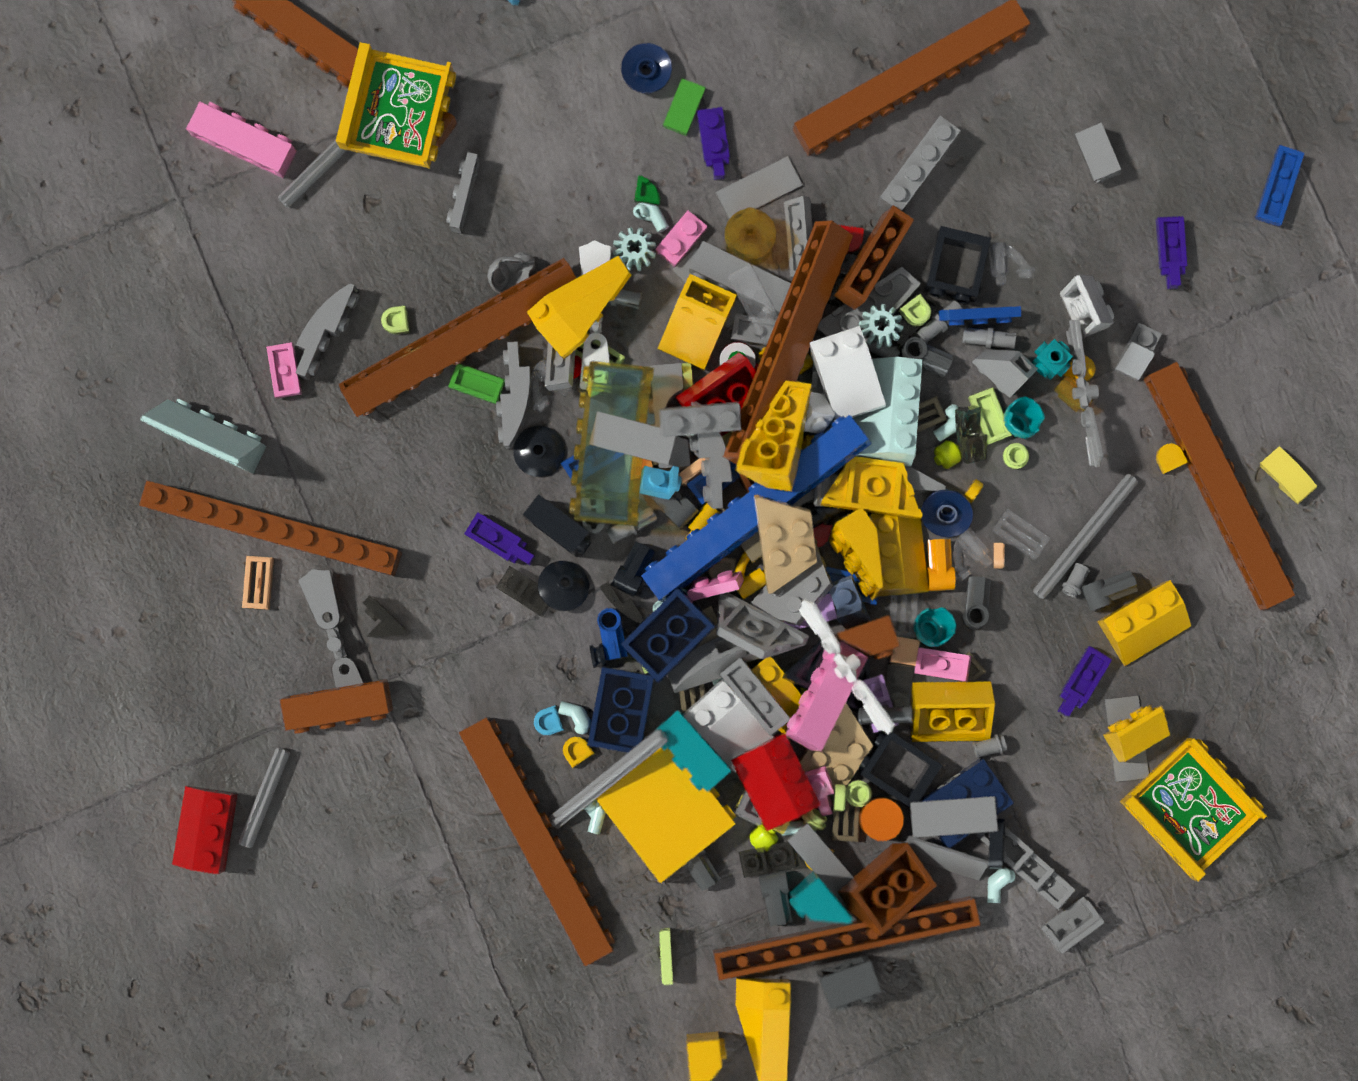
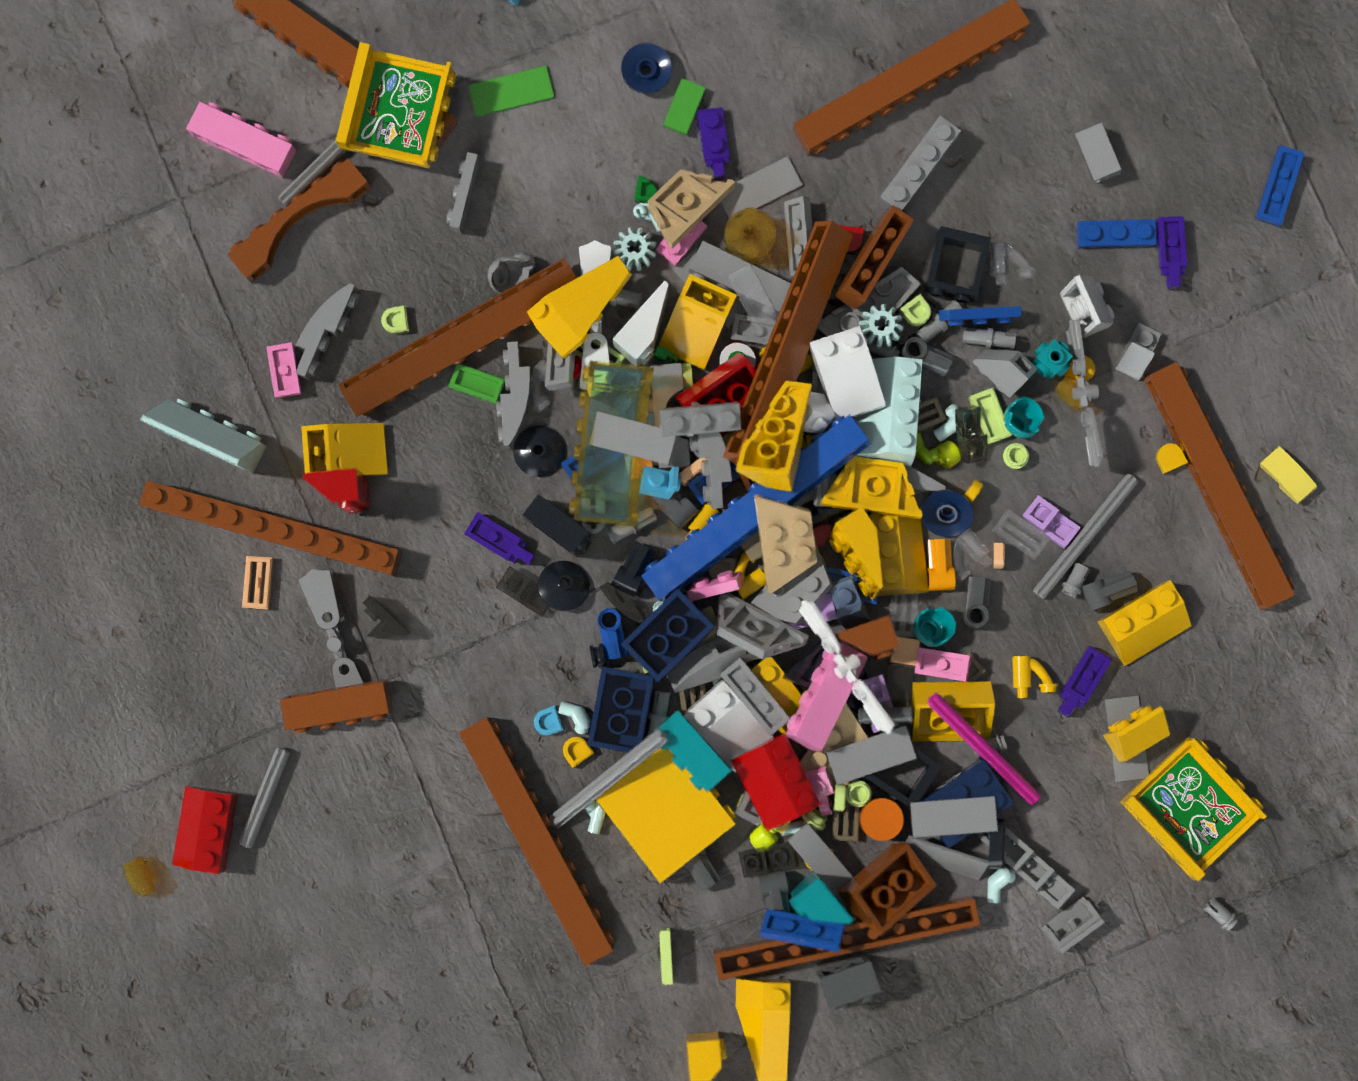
(140, 877): none -> clear yellow brick
(257, 252): none -> dark orange arch
(342, 487): none -> red slope
(345, 447): none -> yellow slope
(511, 91): none -> bright green piece
(640, 333): none -> white slope
(659, 710): none -> light grey pin
(665, 356): none -> green tile
(685, 202): none -> tan wing
(802, 931): none -> blue plate
(871, 755): none -> light grey piece
(923, 454): none -> lime arm
(983, 748): none -> dark pink axle
(1022, 675): none -> yellow plant
(1051, 522): none -> lavender slope
(1116, 233): none -> blue plate
(1221, 915): none -> light grey pin

